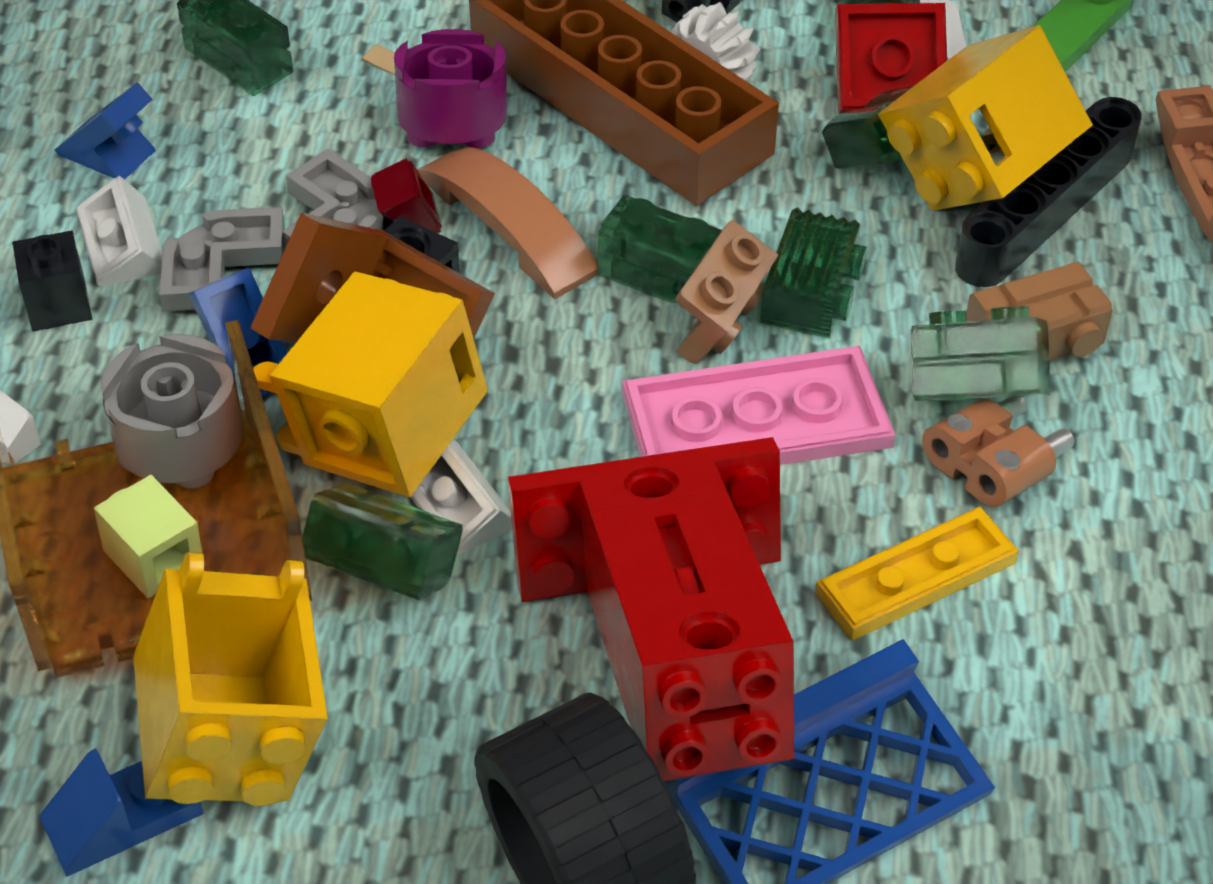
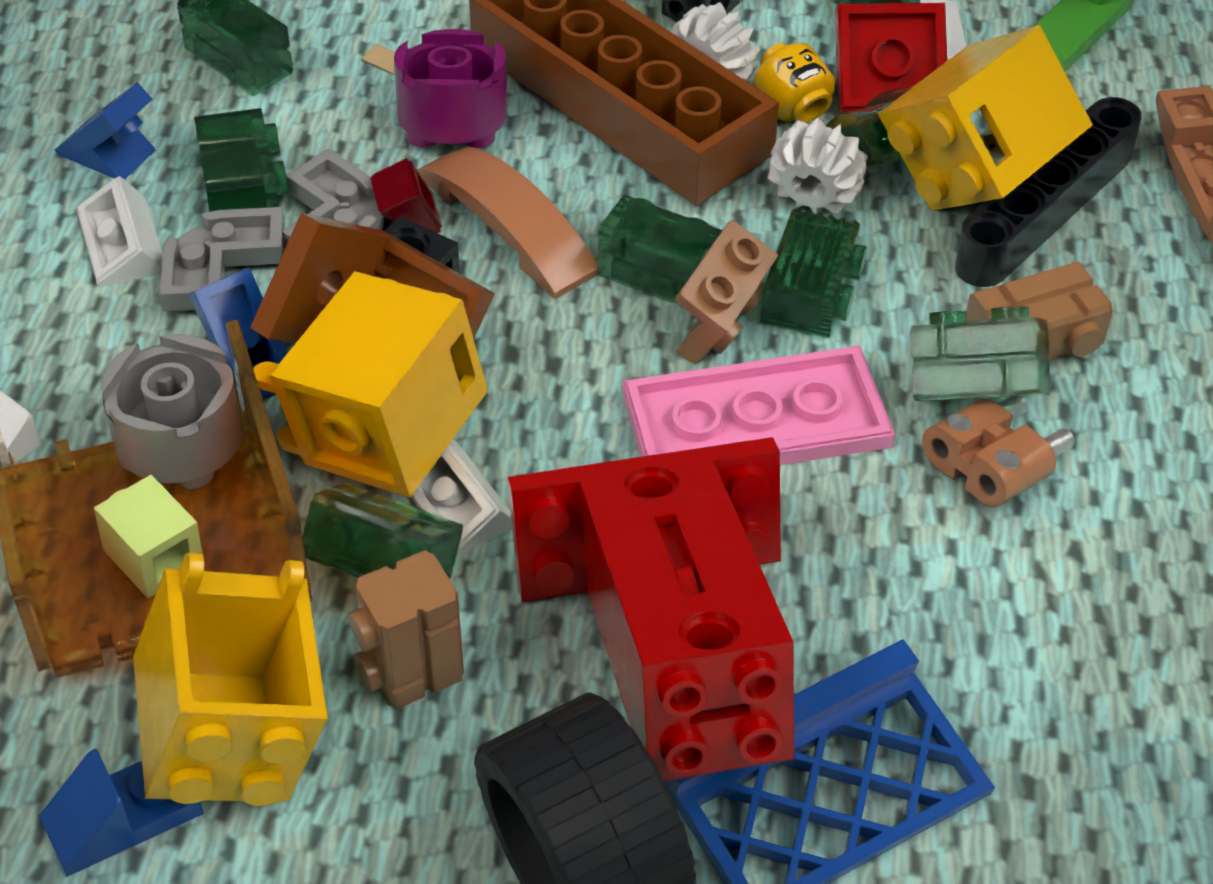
(52, 280): black brick -> none
(238, 160): none -> clear green brick
(407, 630): none -> medium nougat brick
(796, 80): none -> yellow head
(817, 166): none -> white gear
(916, 573): yellow tile -> none

